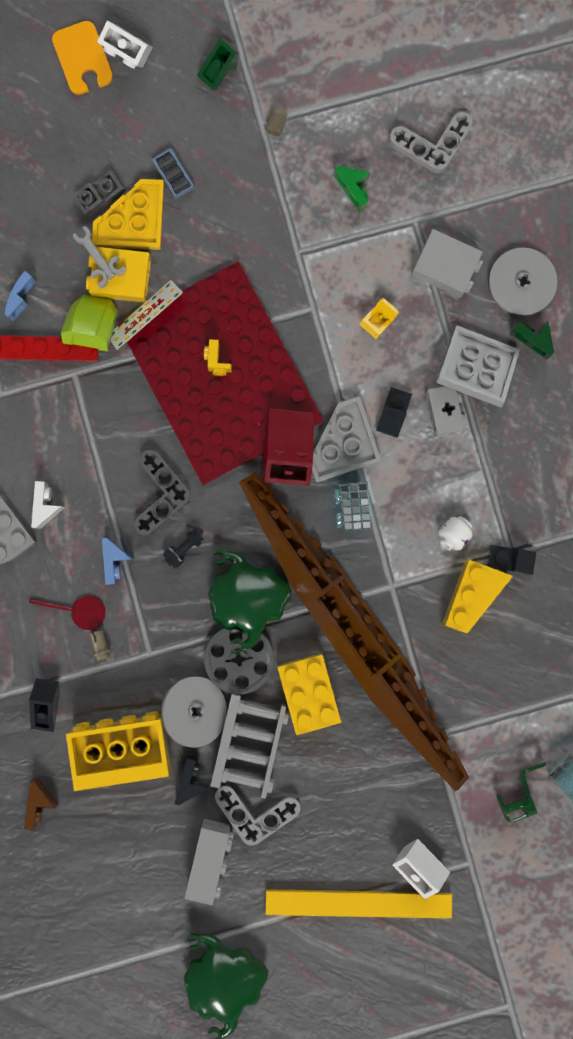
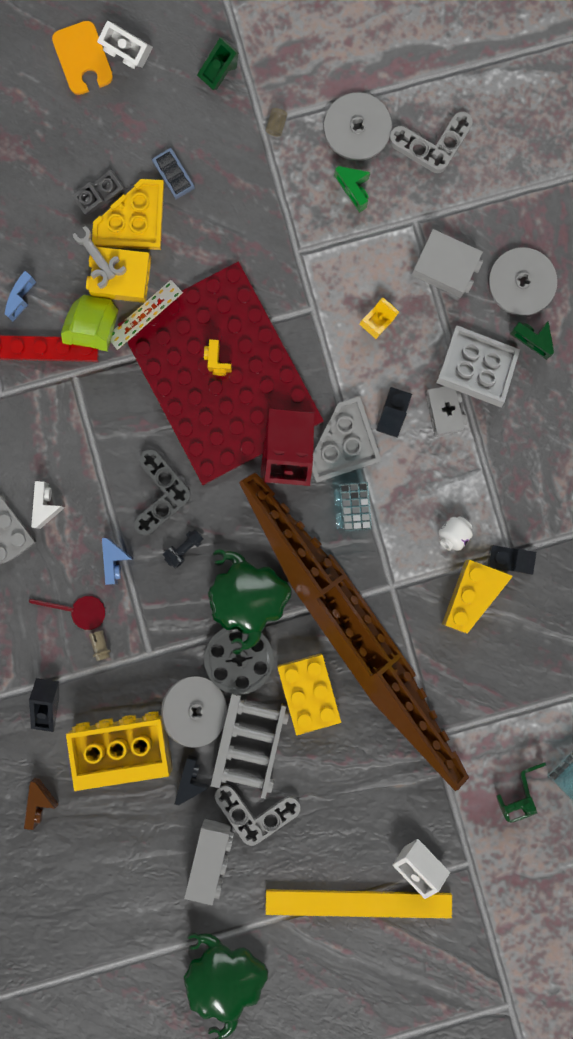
(357, 109): none -> light grey piece

